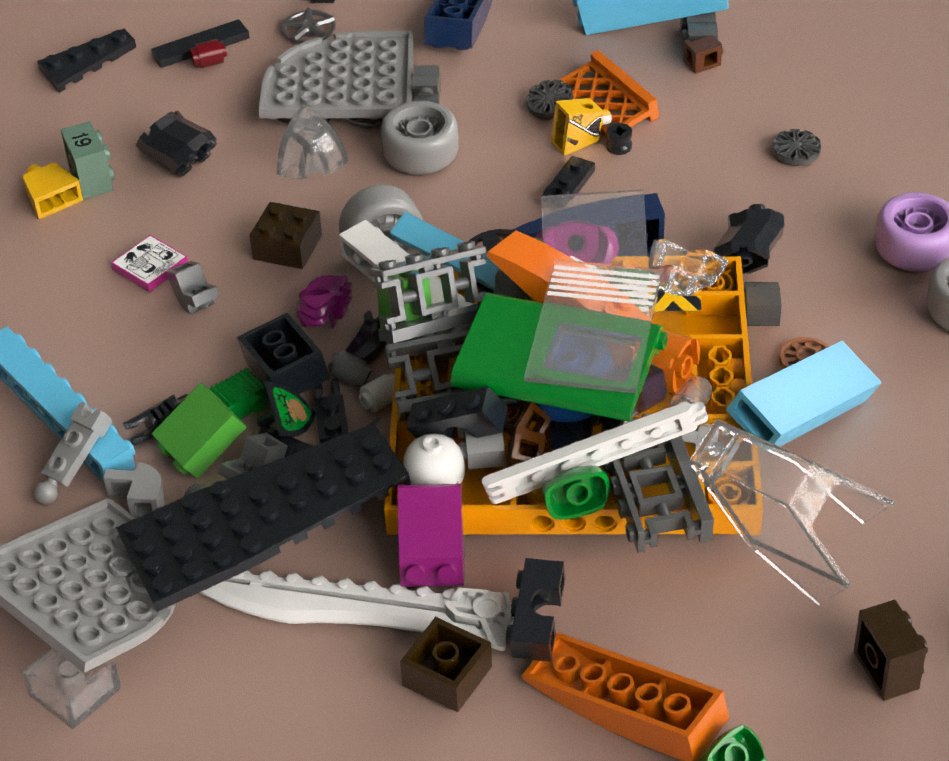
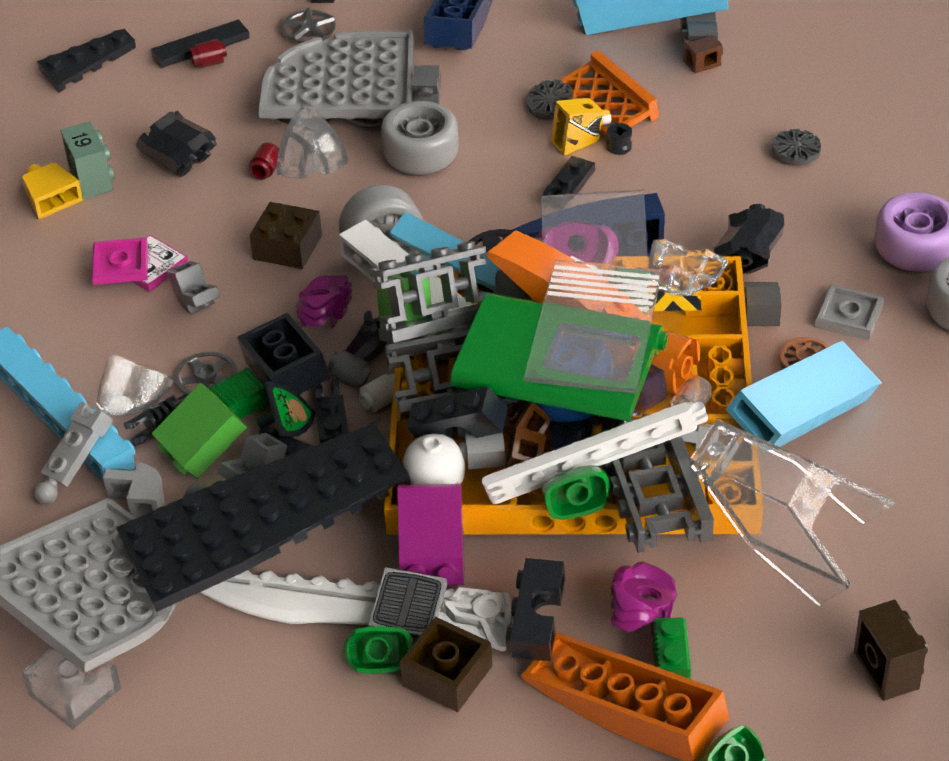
(120, 261): none -> dark pink tile
(130, 387): none -> clear brick
(203, 372): none -> flat silver wheel
(264, 161): none -> dark red brick
(376, 649): none -> green piece
(407, 600): none -> tile
(633, 610): none -> magenta piece
(671, 645): none -> green brick
(849, 312): none -> light grey tile

